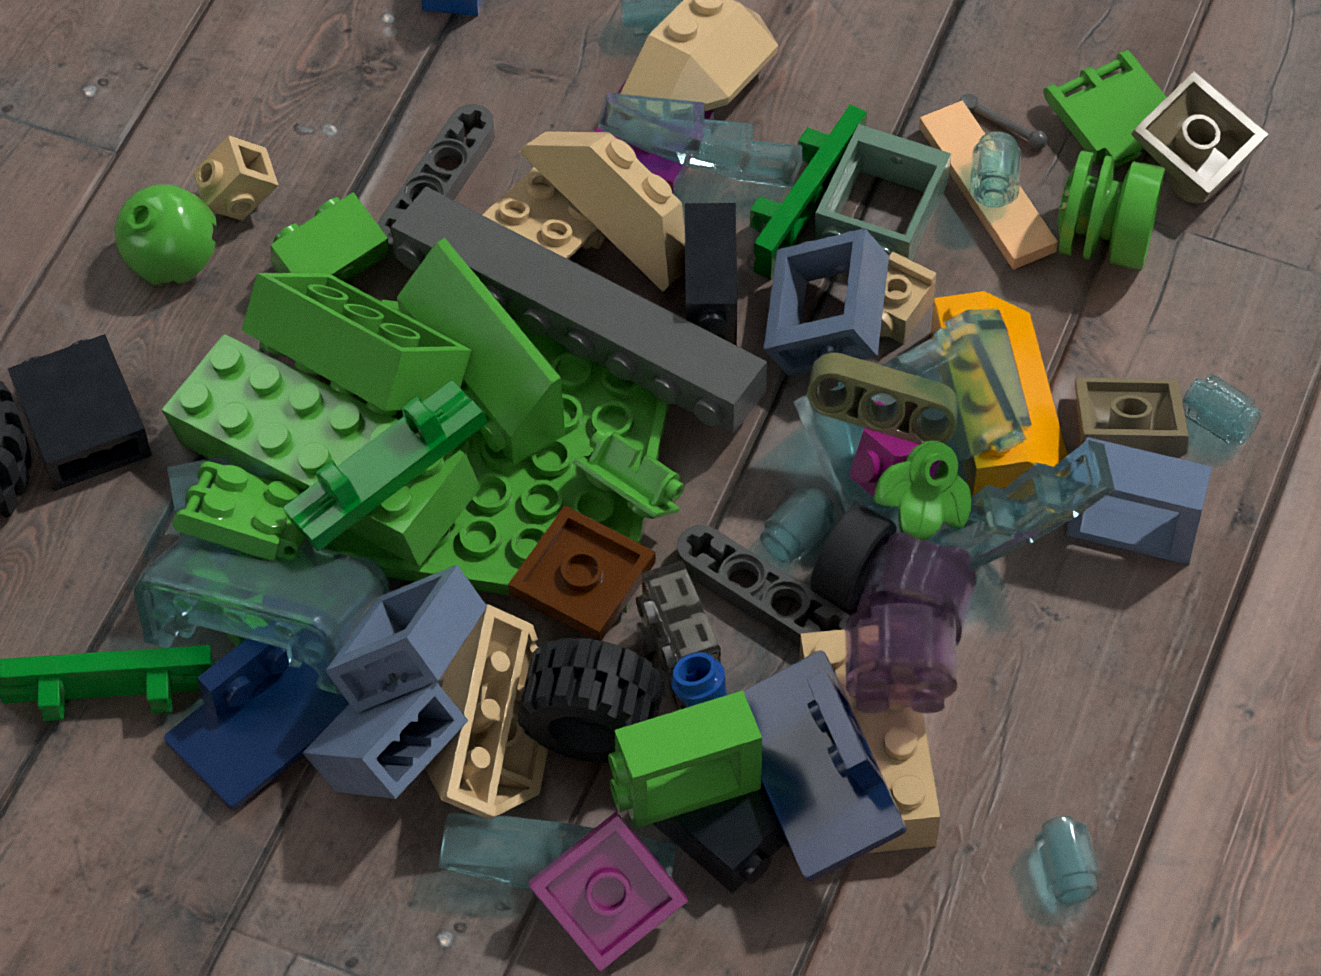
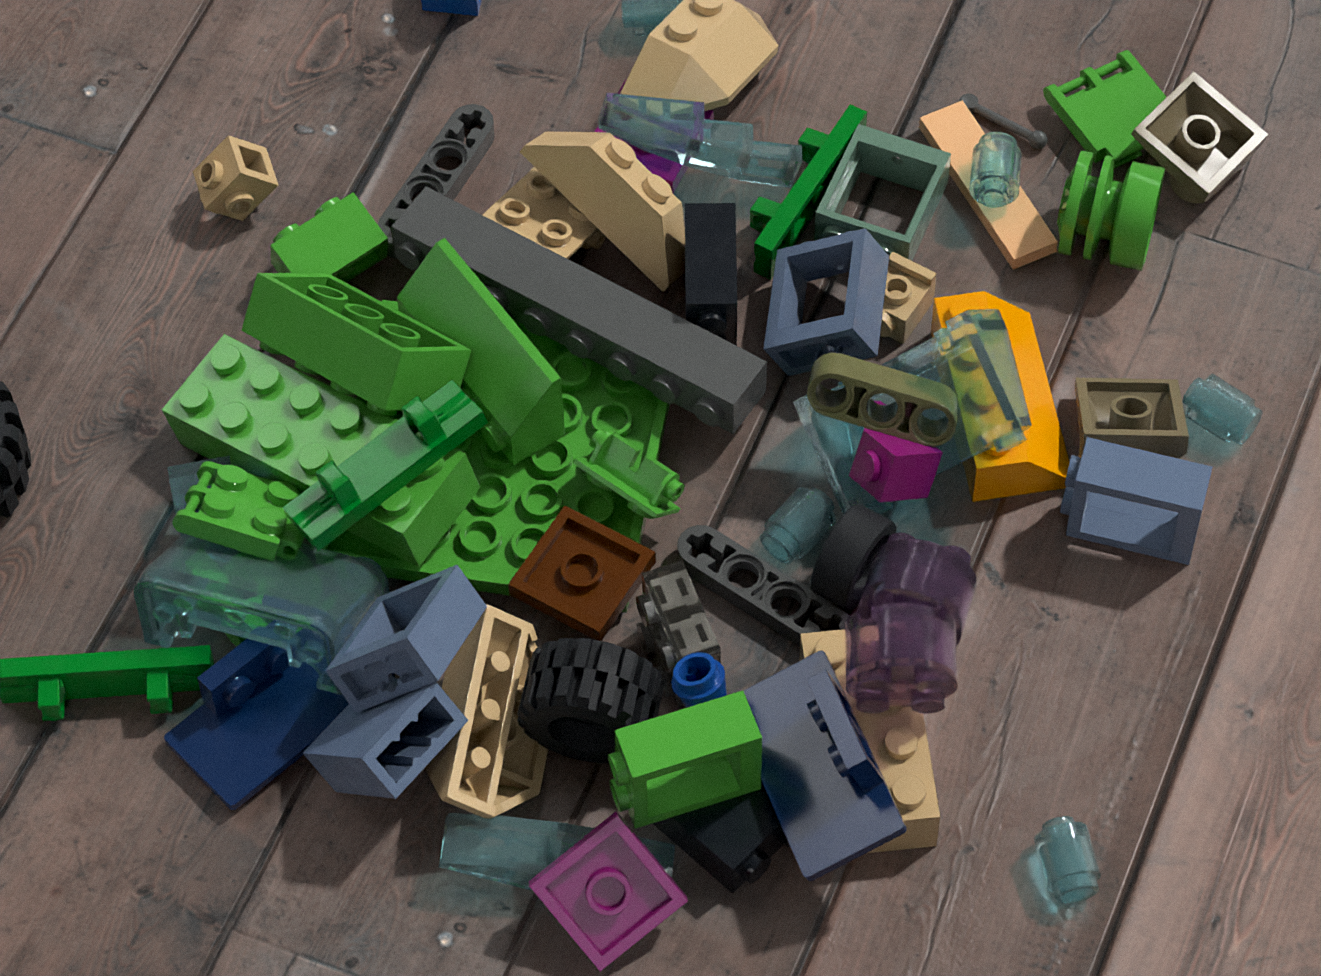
(79, 412): black brick -> none
(165, 234): bright green cylinder -> none
(923, 499): bright green plate -> none
(1031, 505): clear light blue slope -> none

